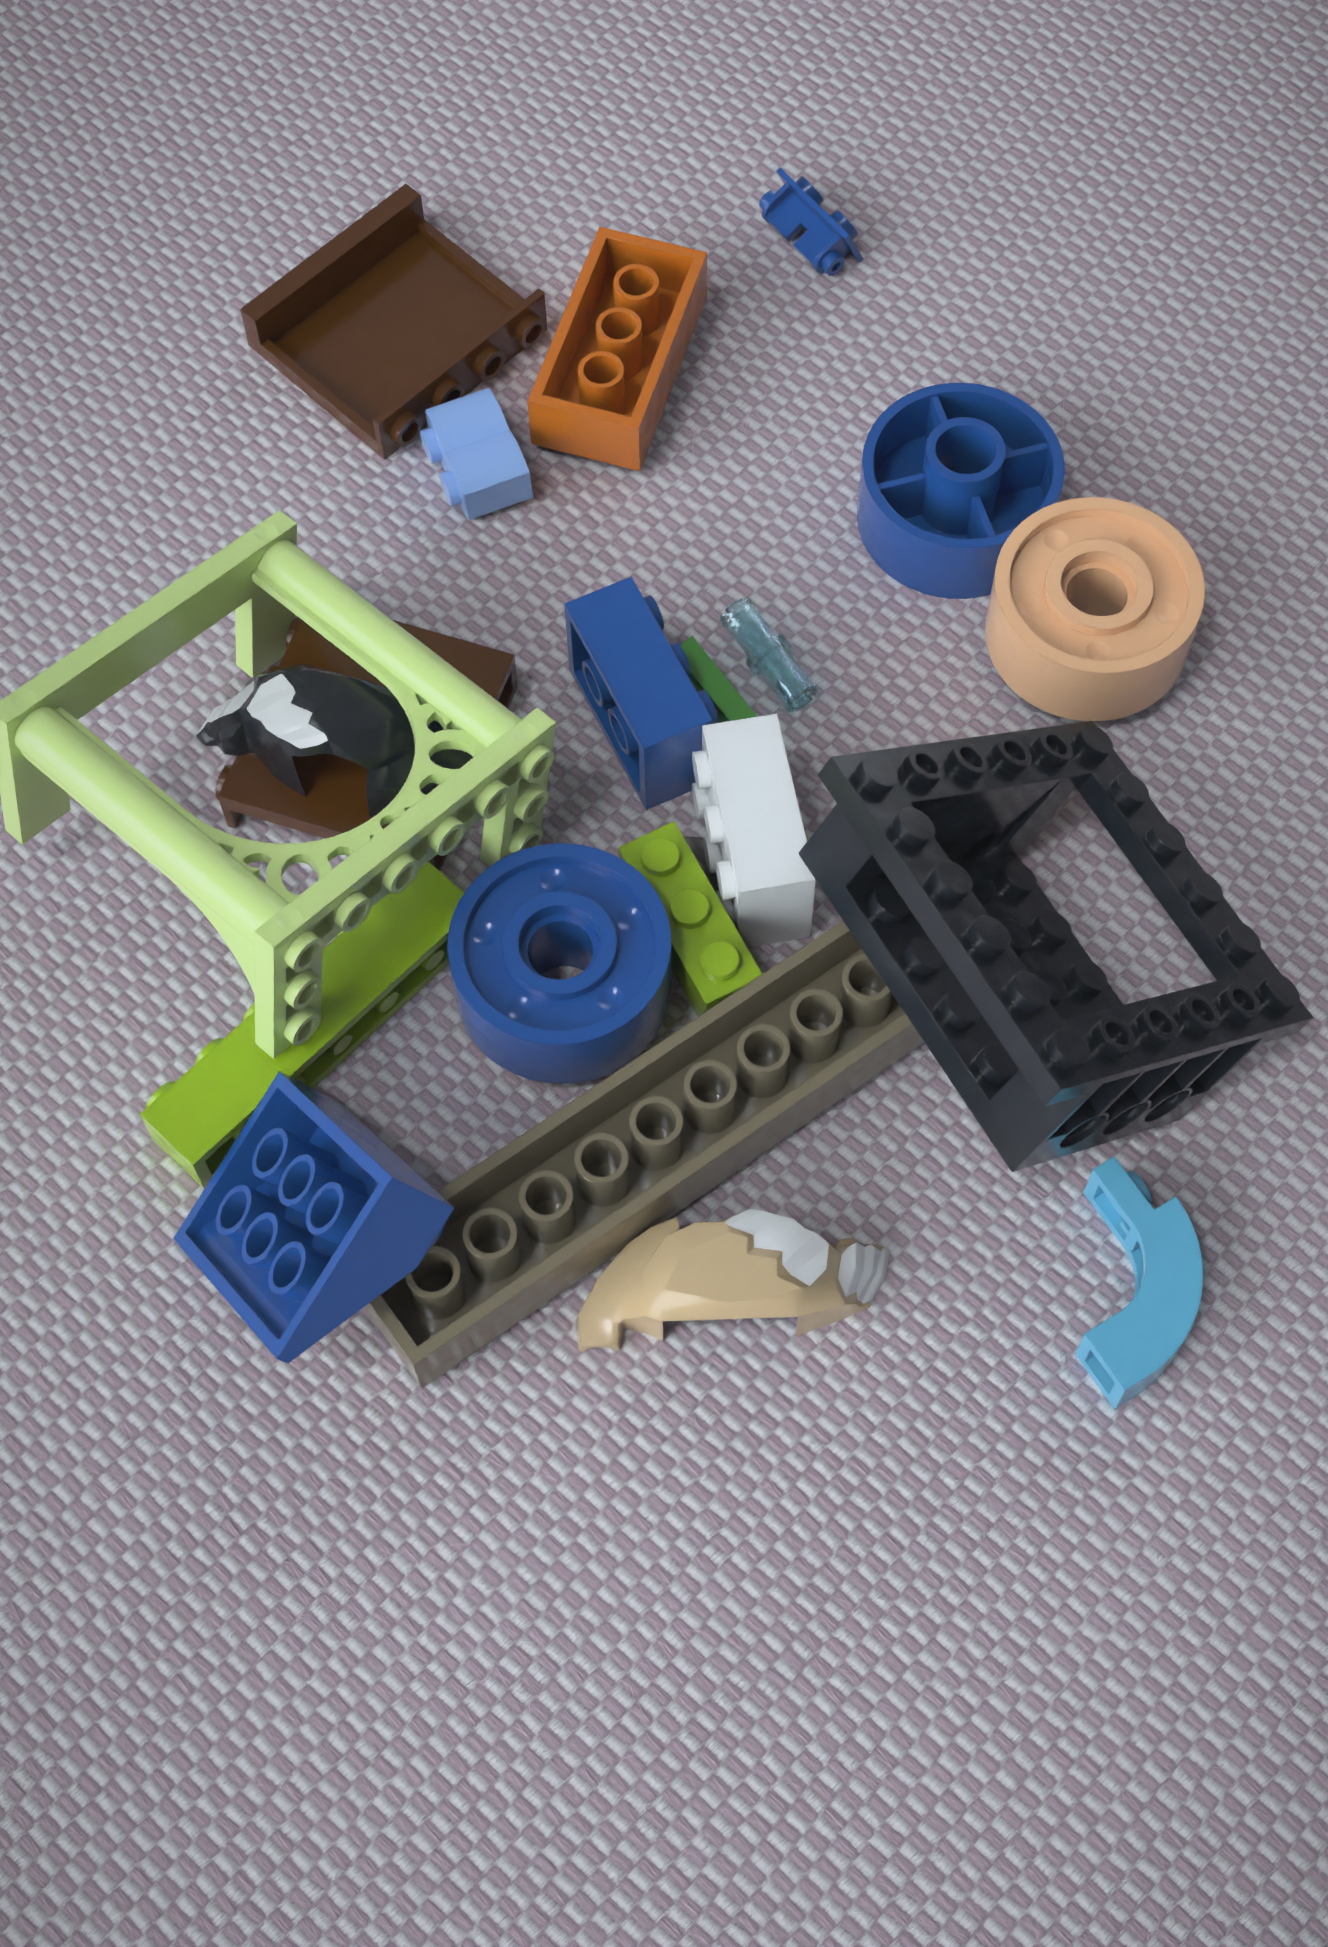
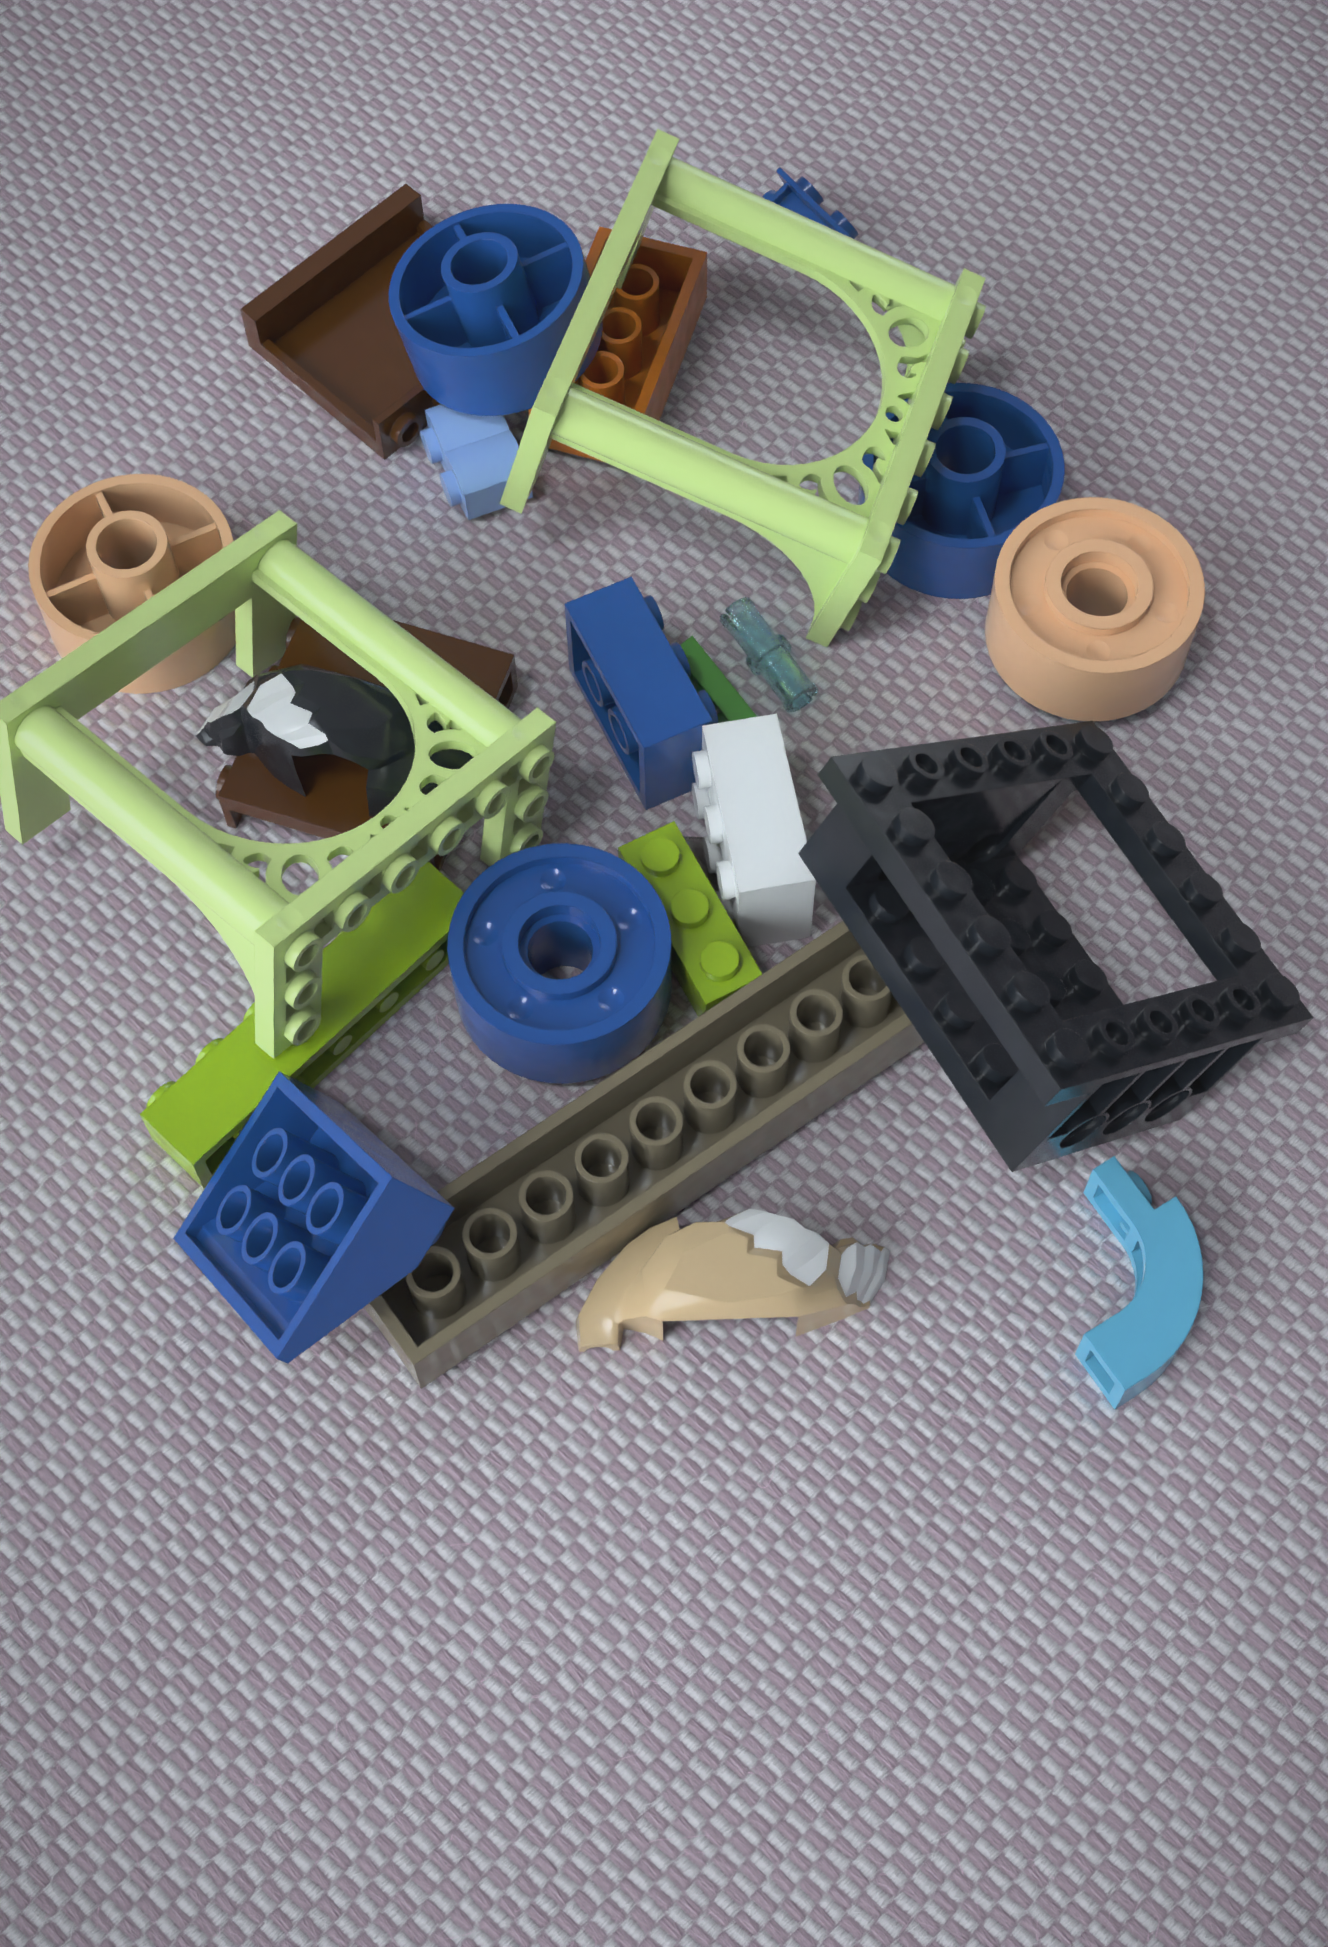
(116, 550): none -> light nougat piece
(489, 305): none -> blue piece
(829, 540): none -> yellowish green arch

